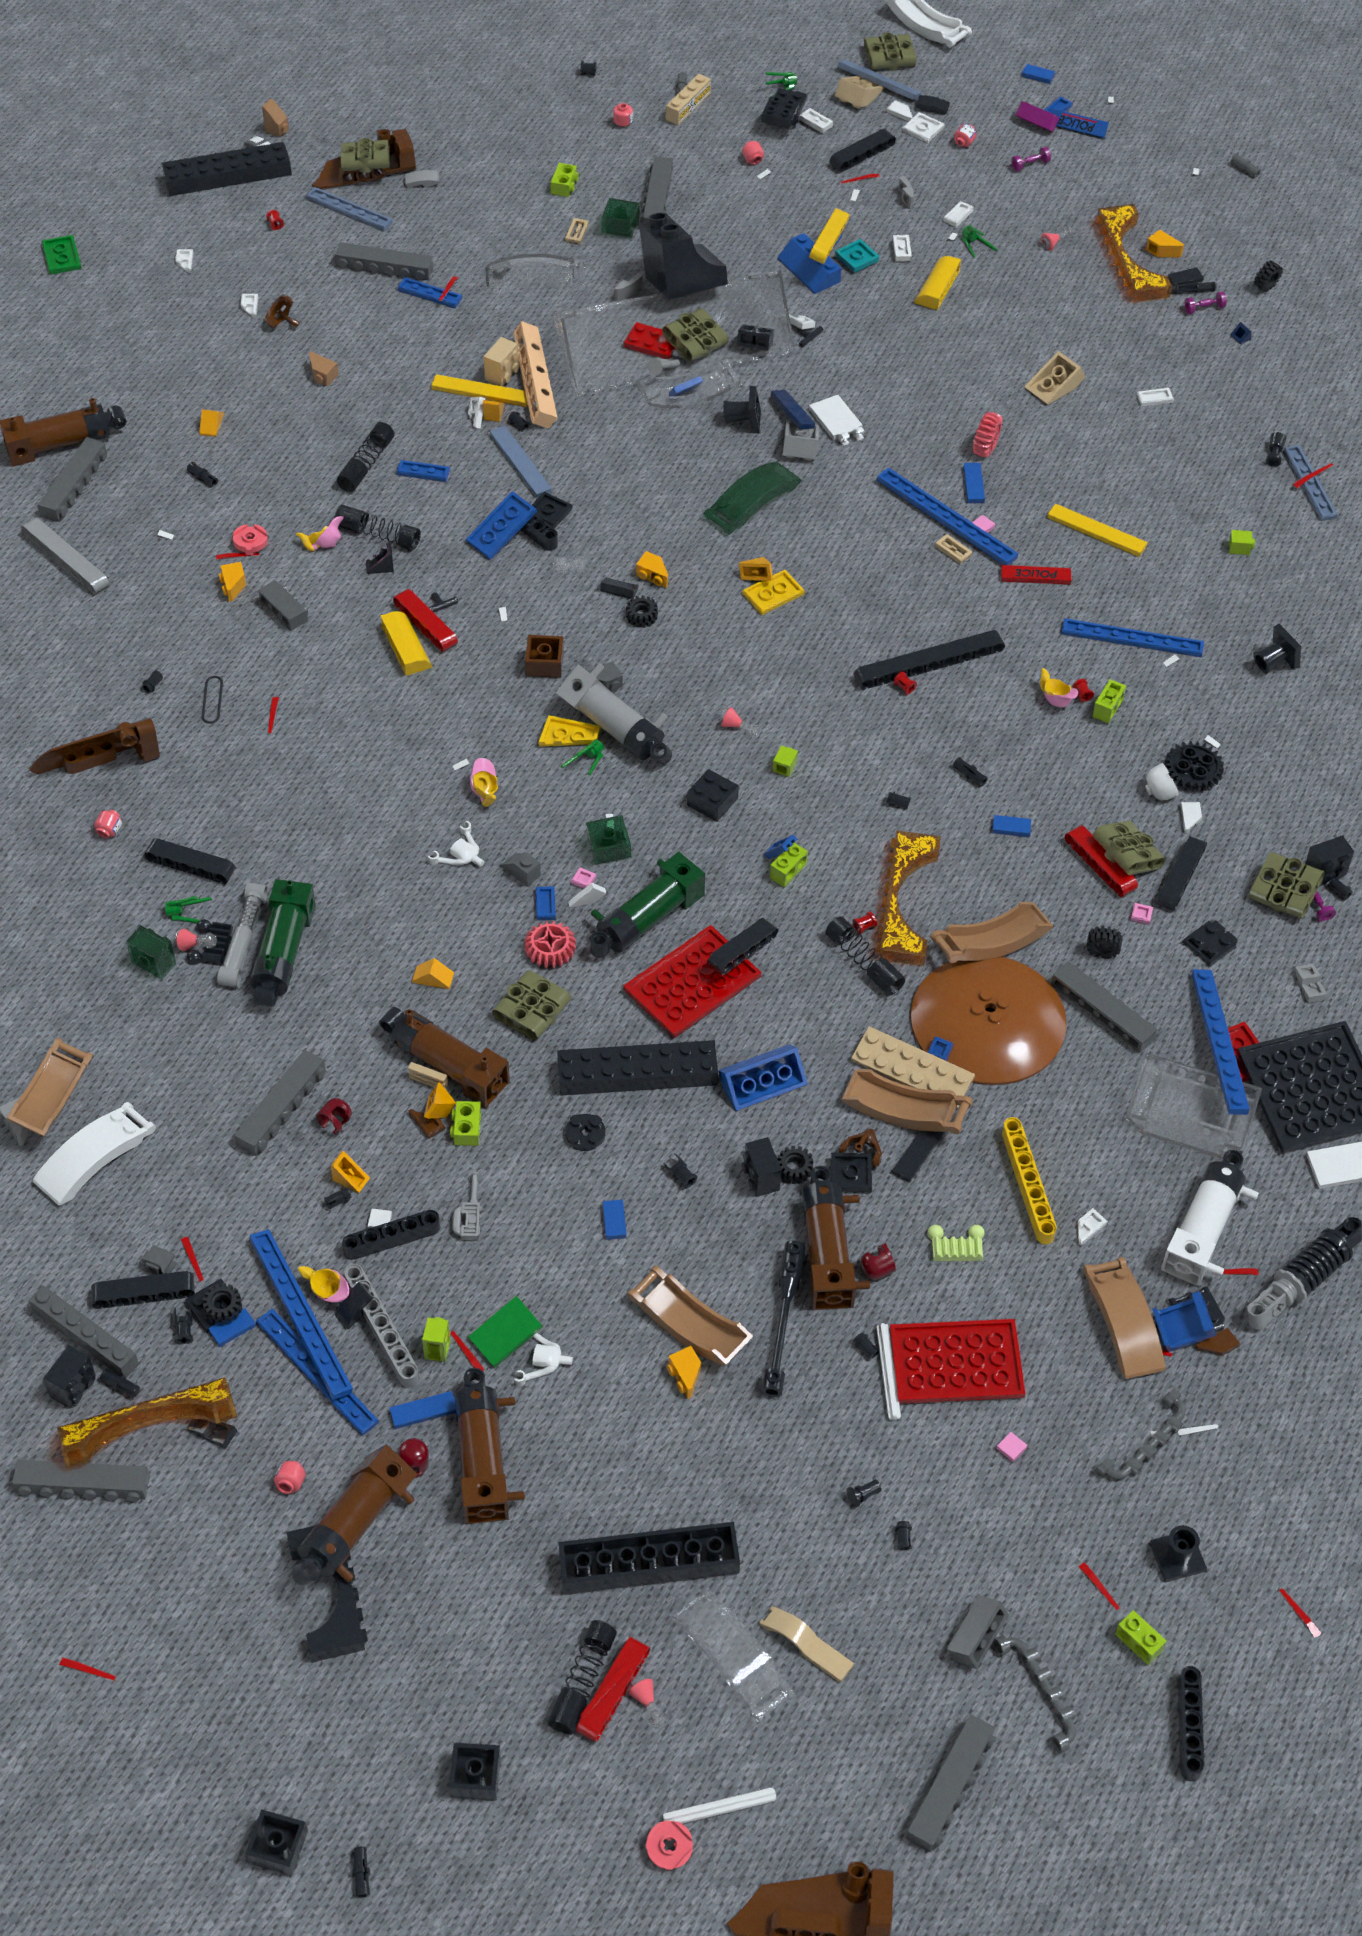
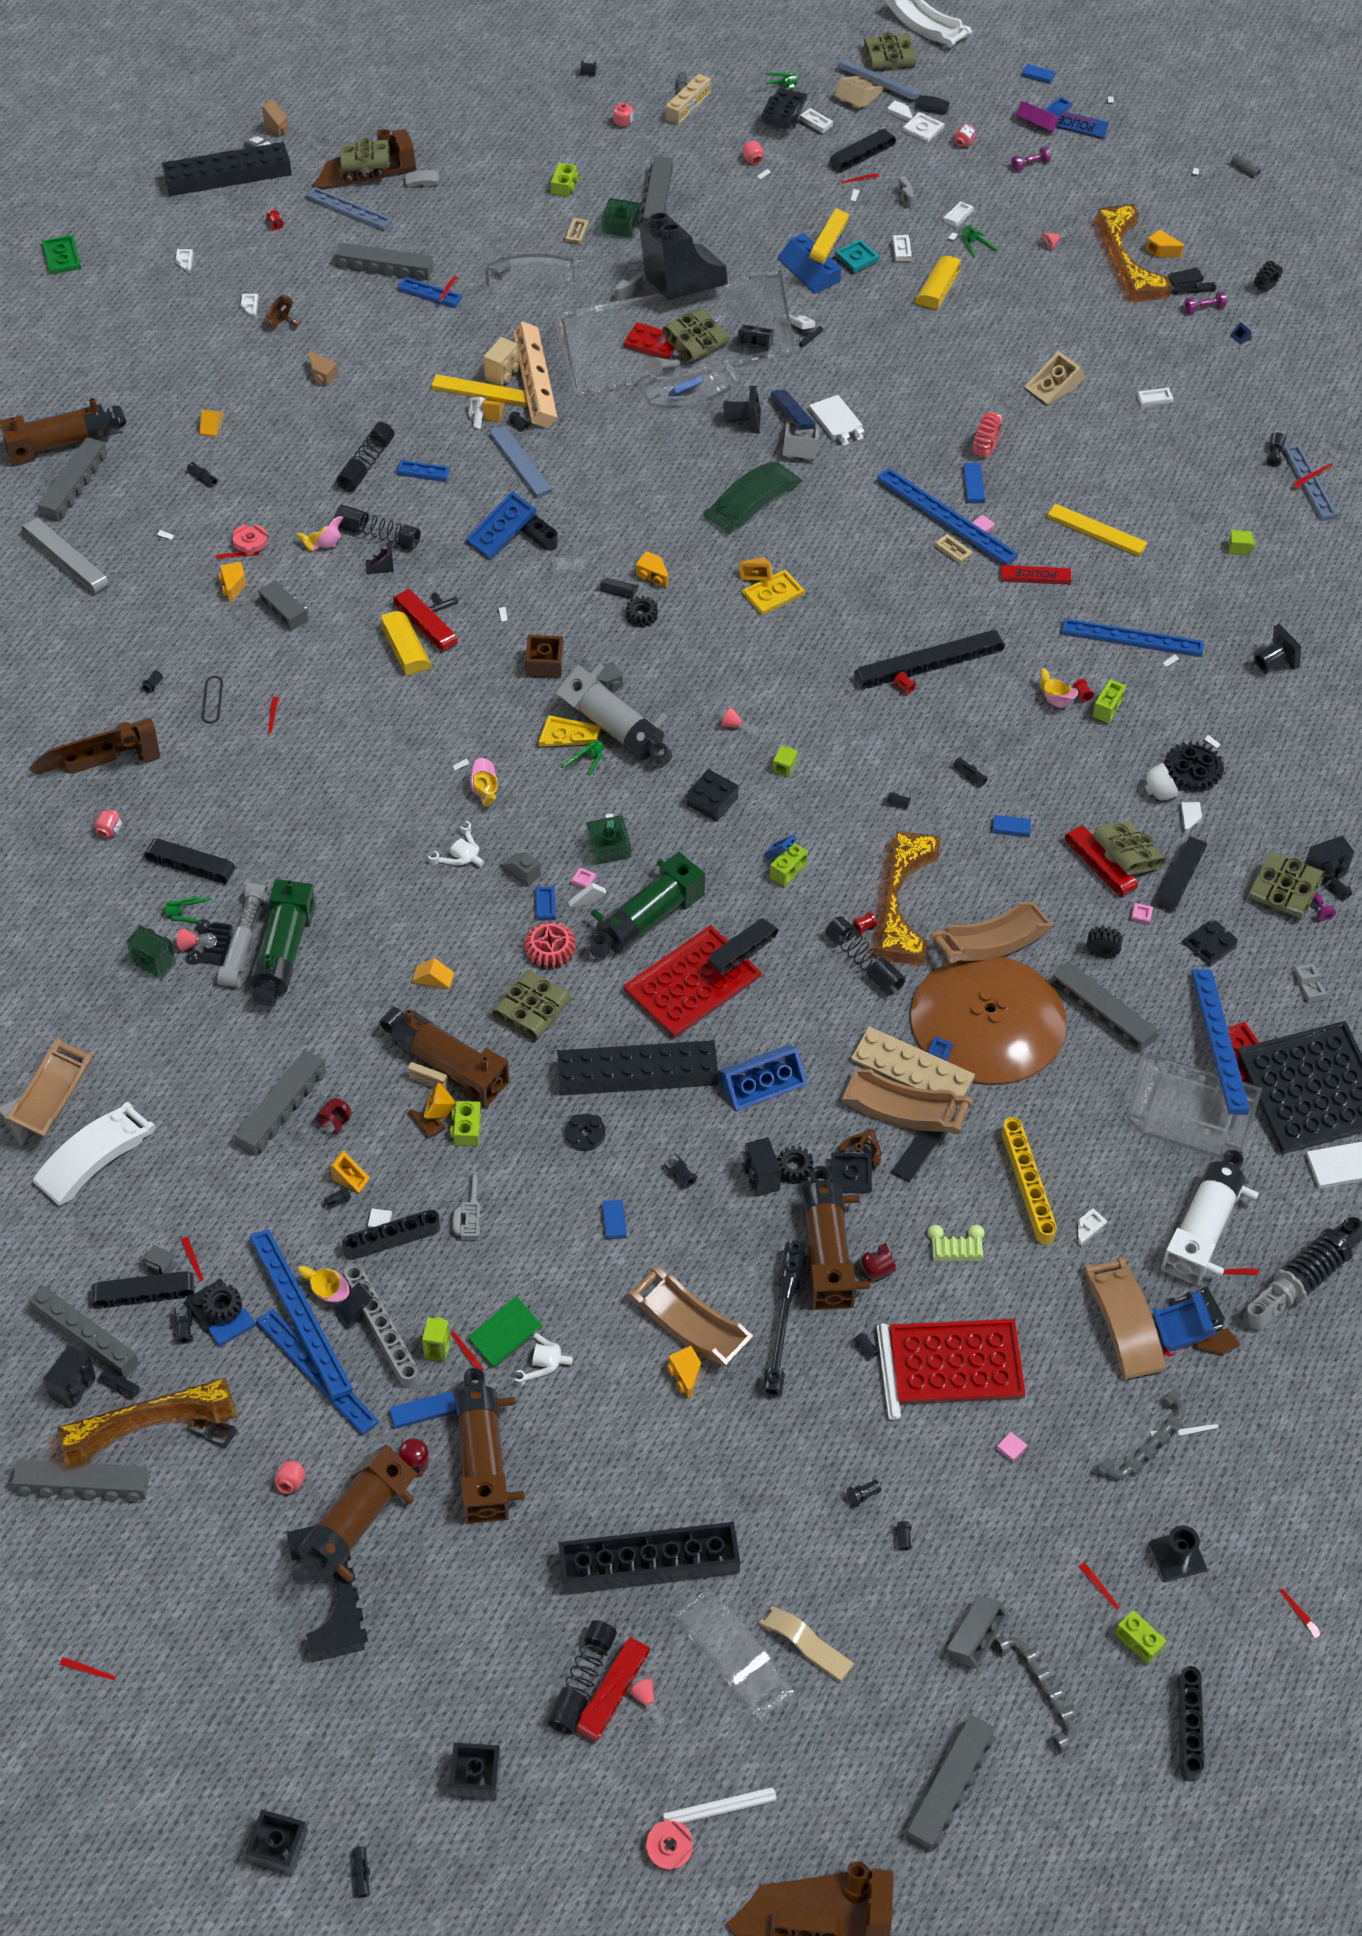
(551, 509): black plate -> none

